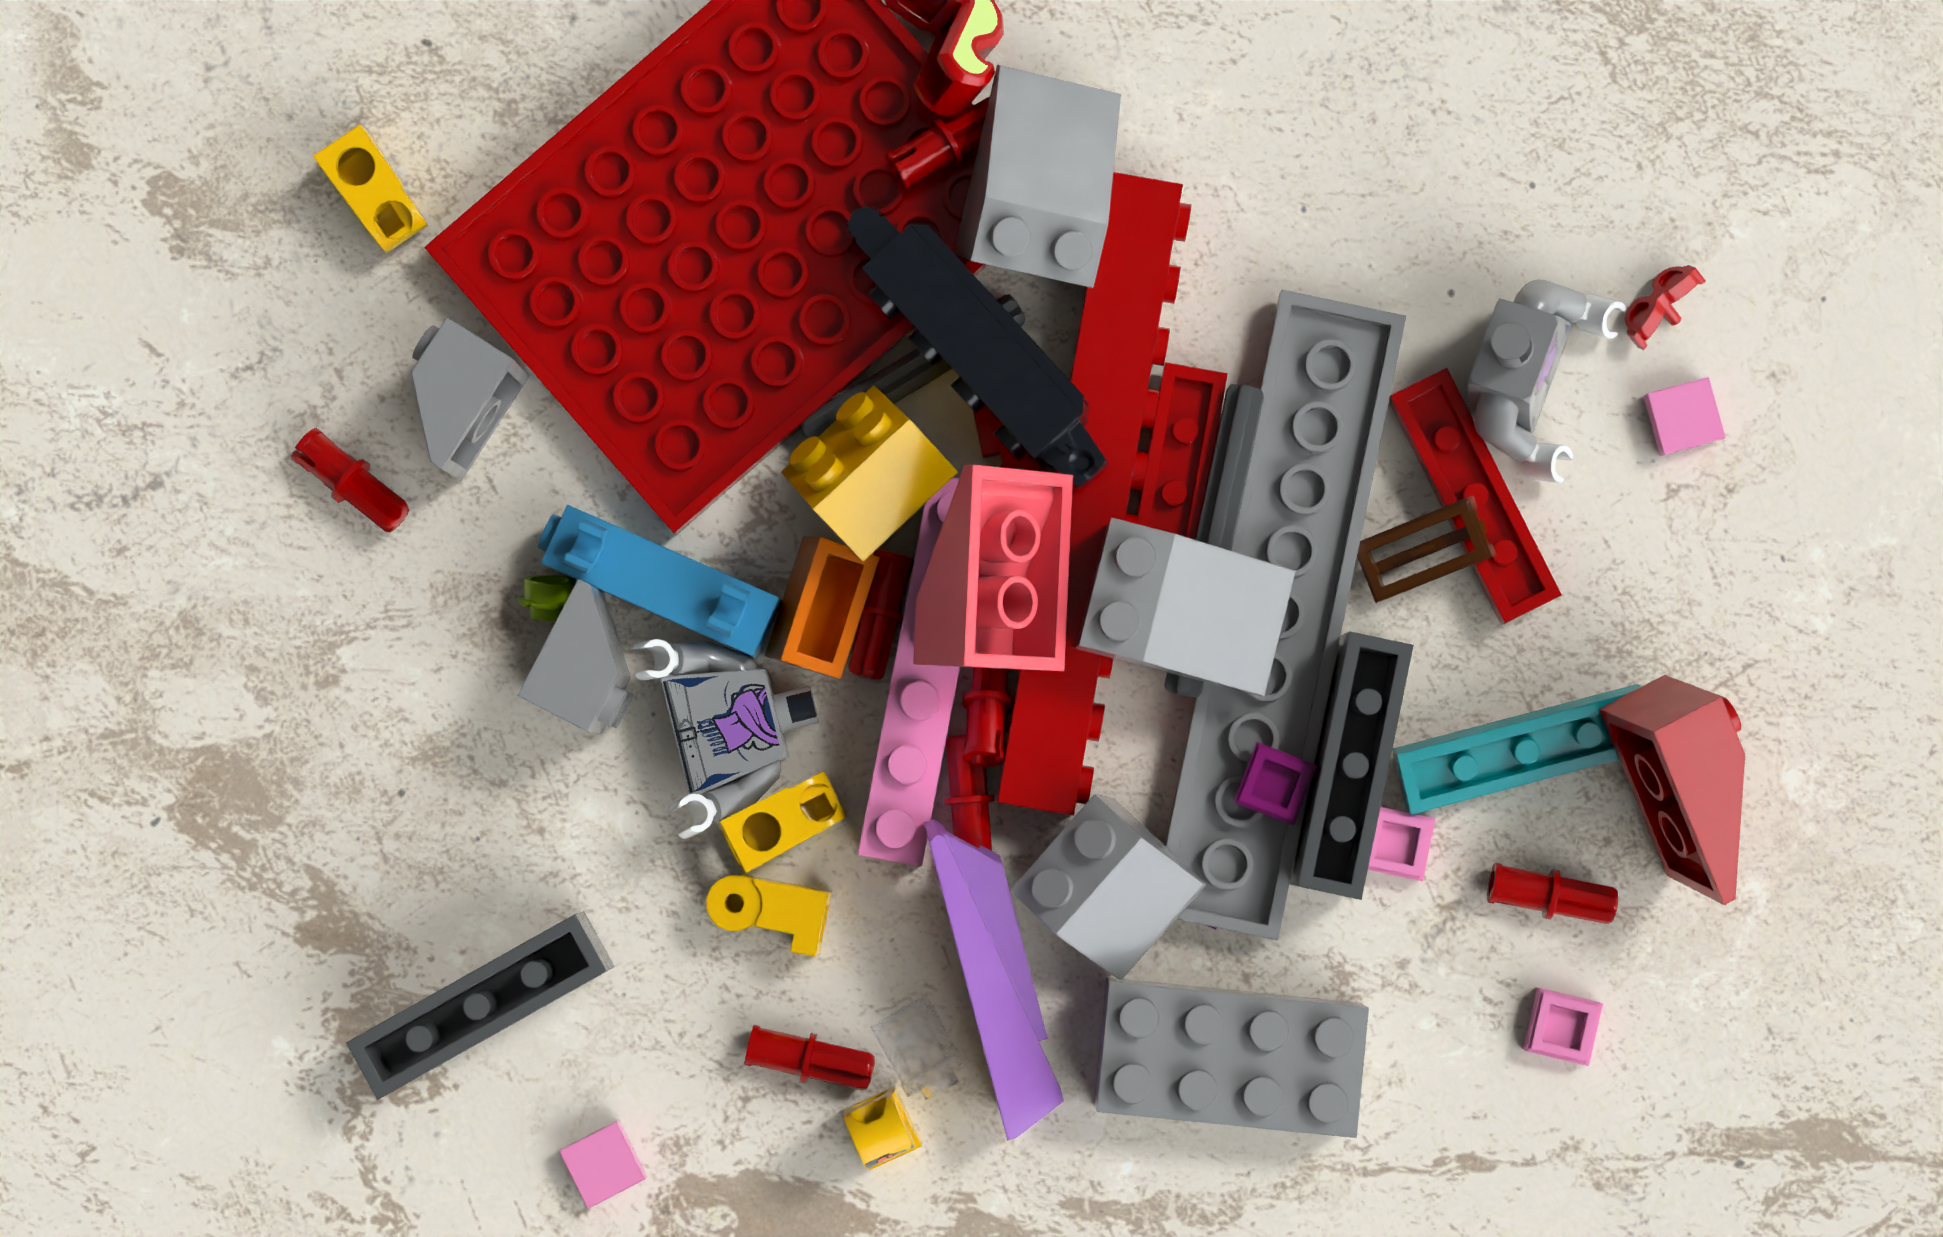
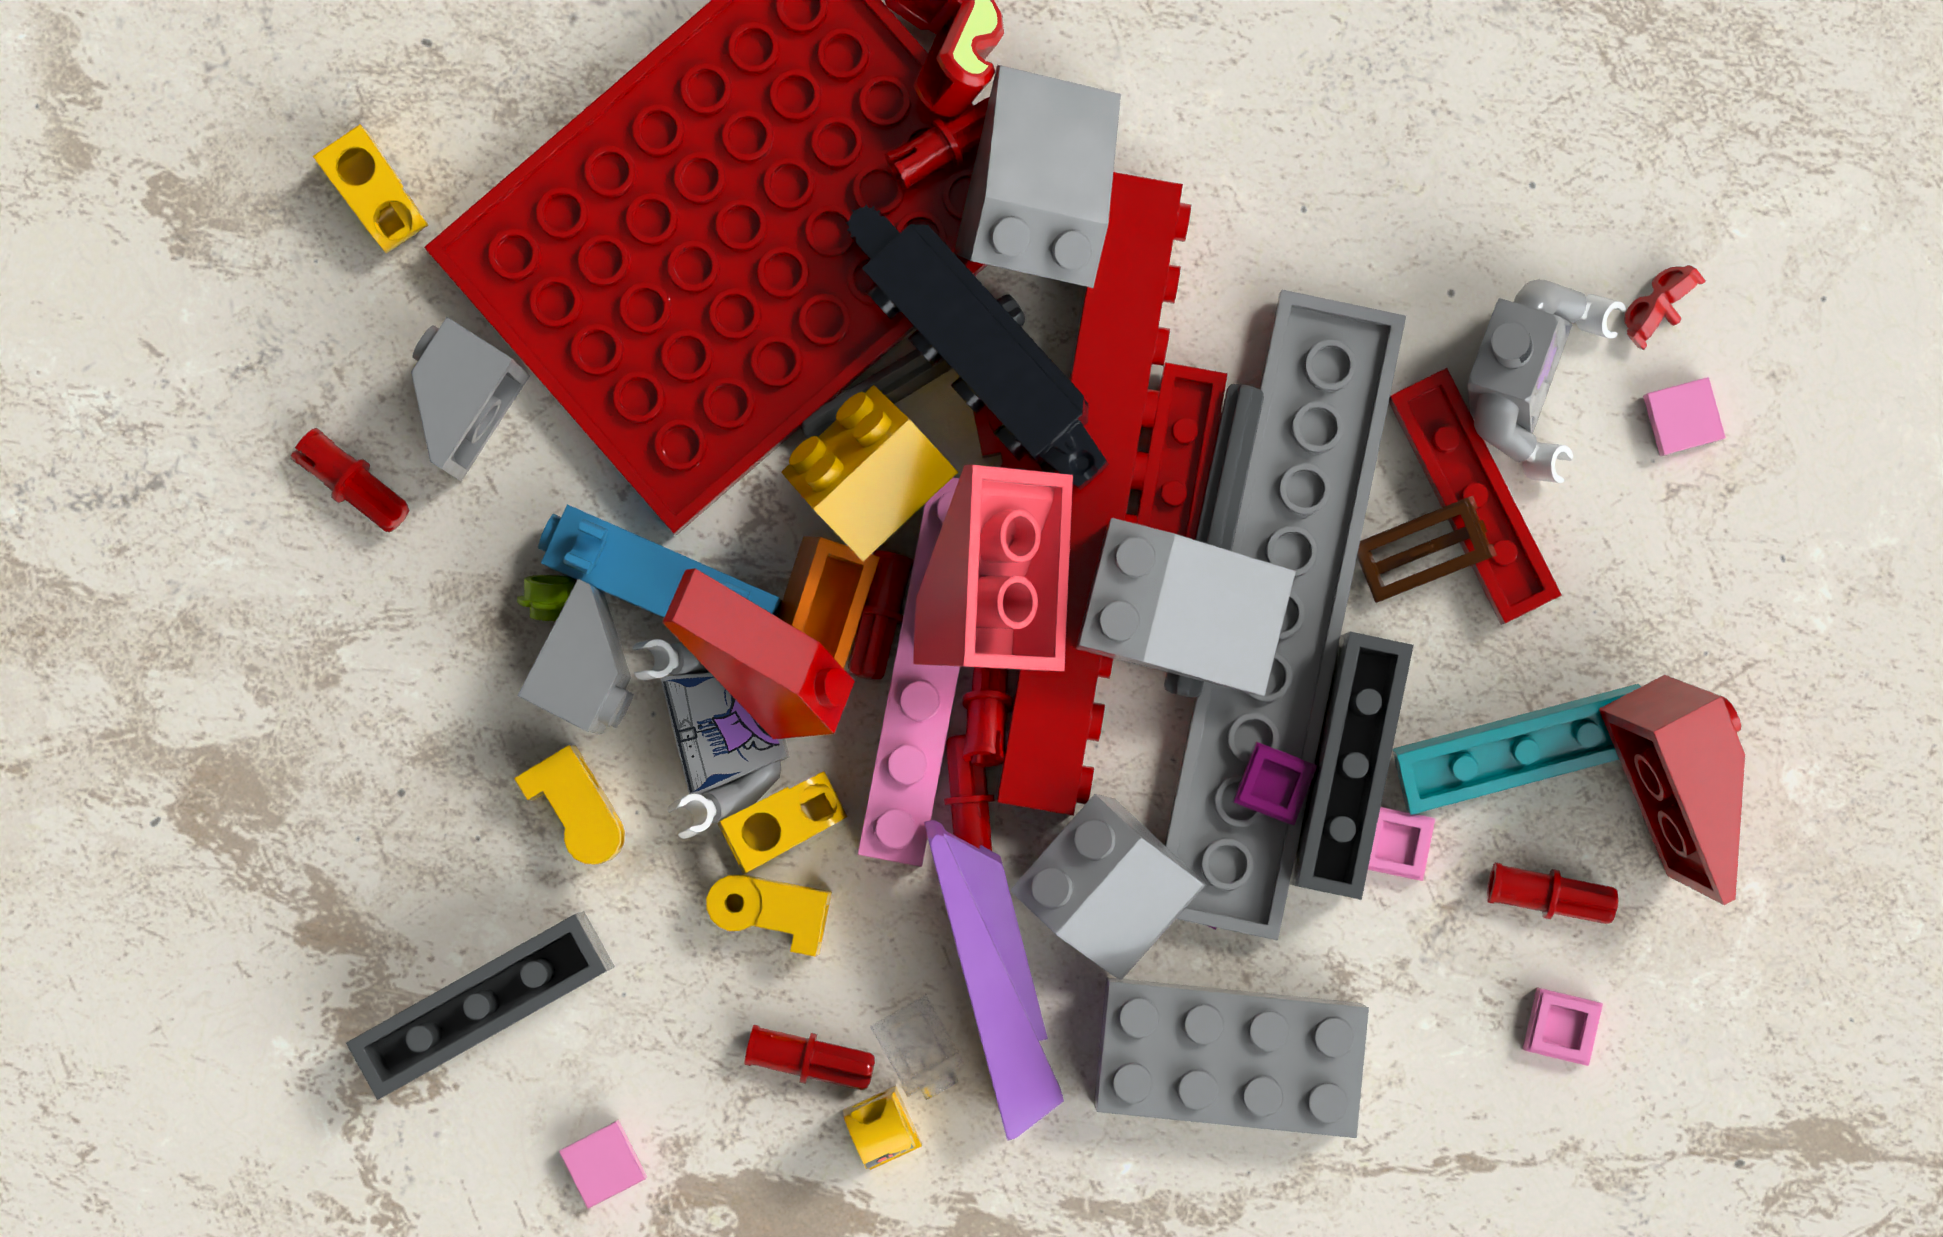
(590, 822): none -> yellow leg
(761, 660): none -> red slope

